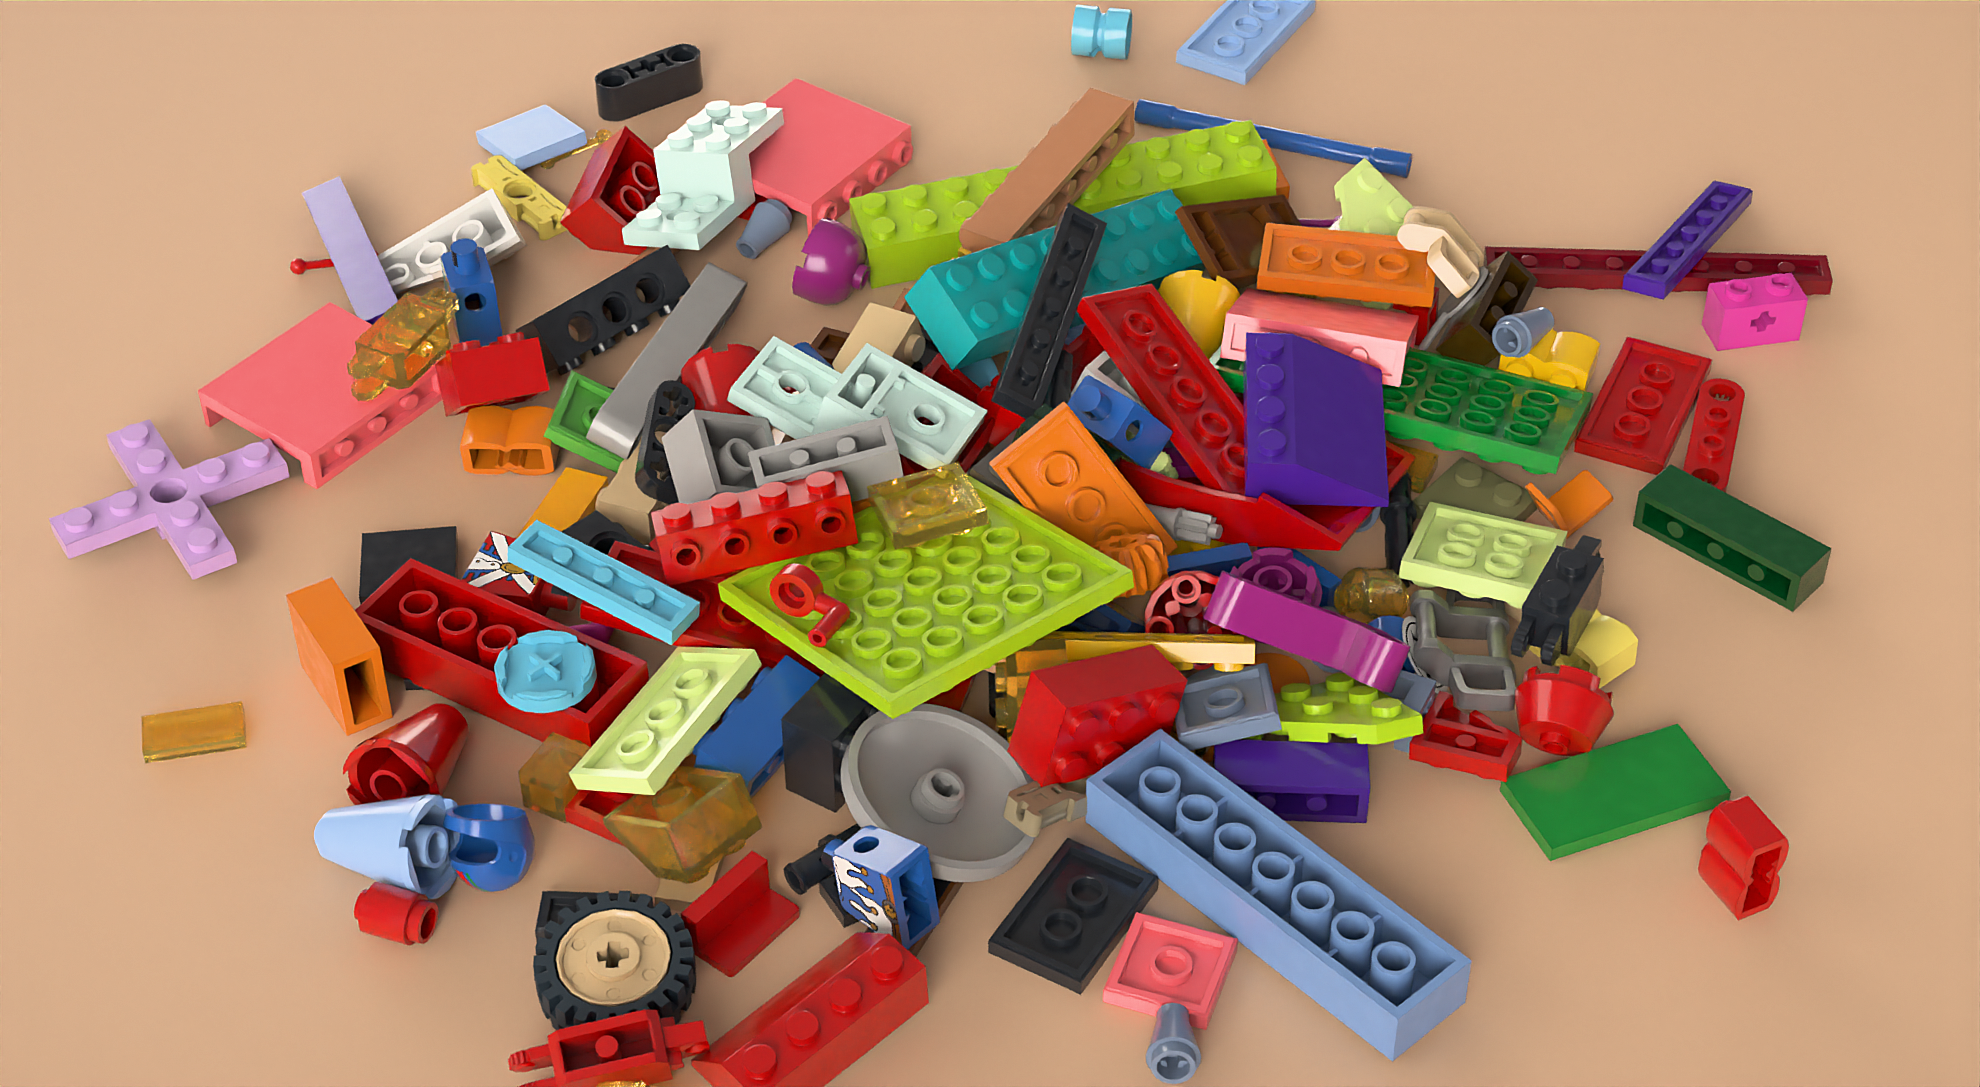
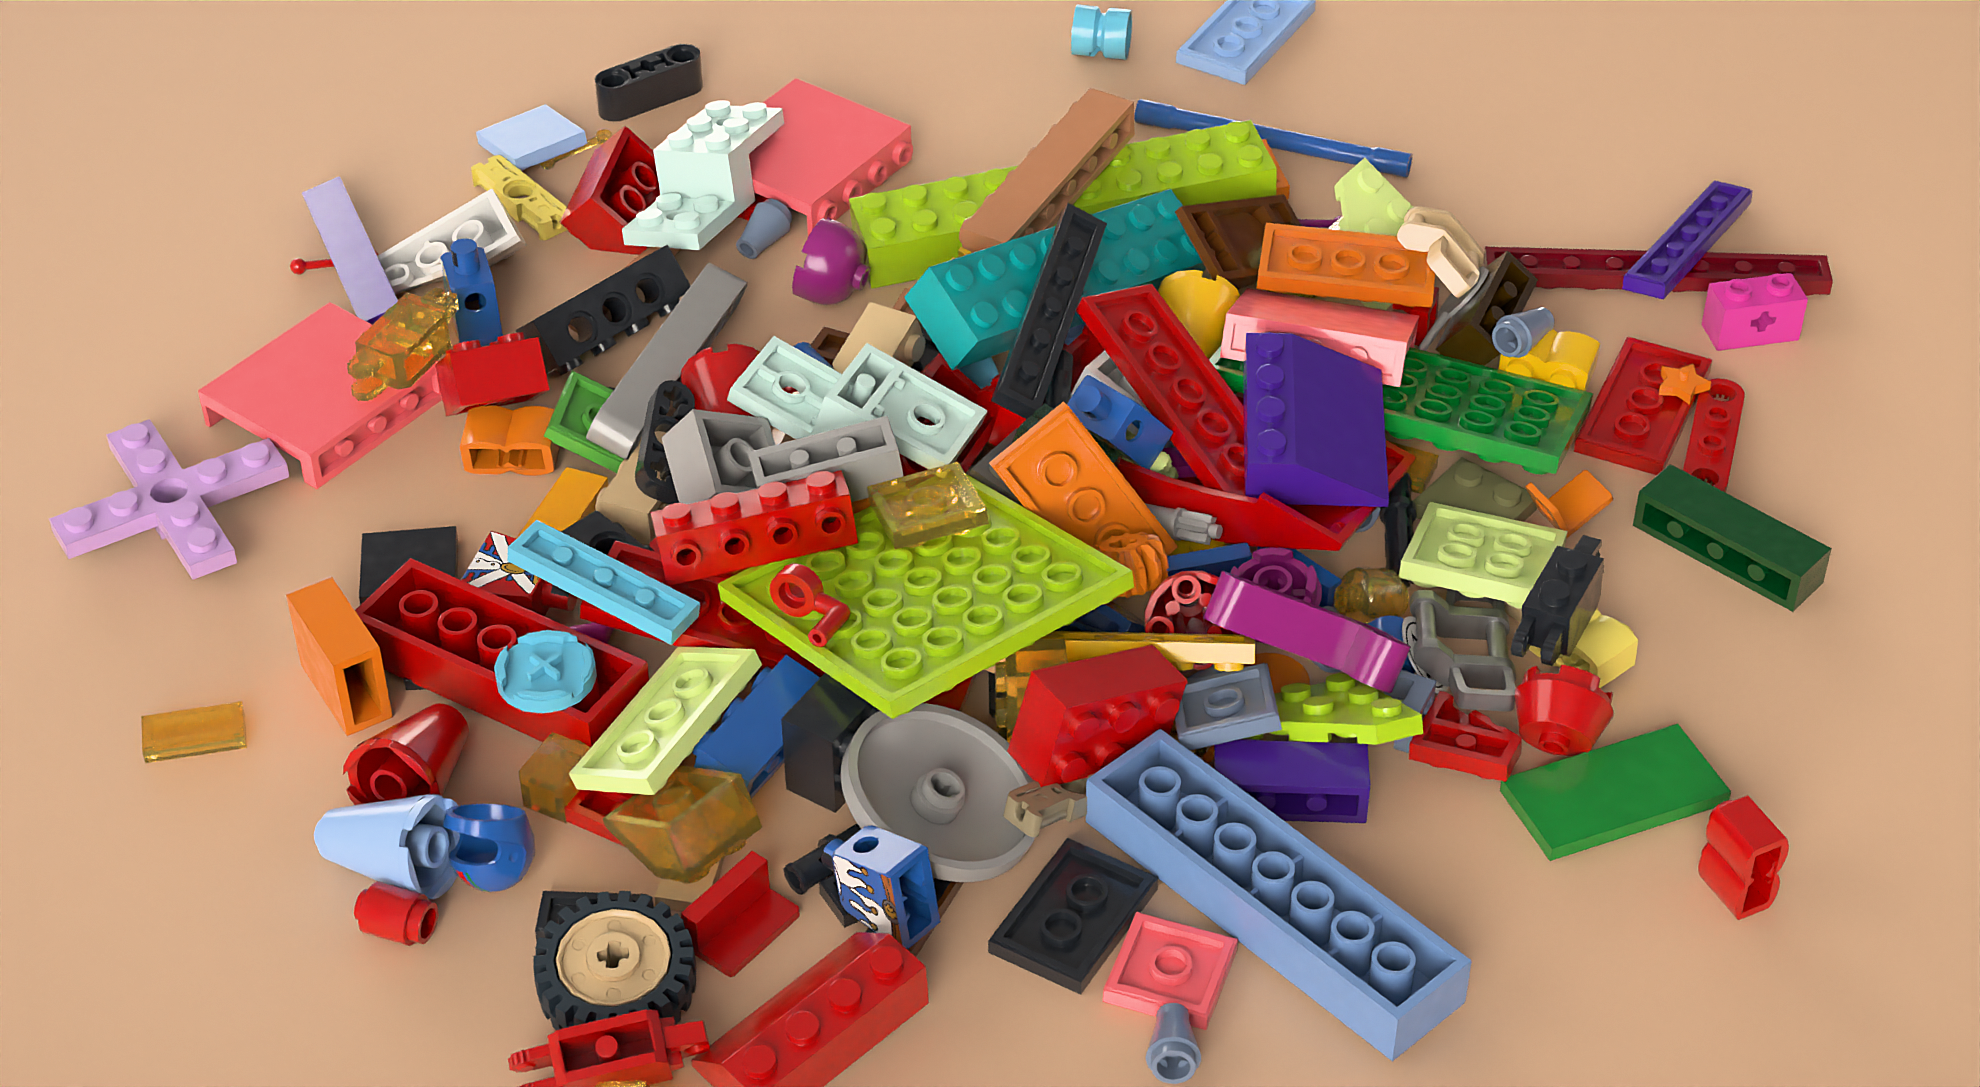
(1682, 382): none -> orange piece

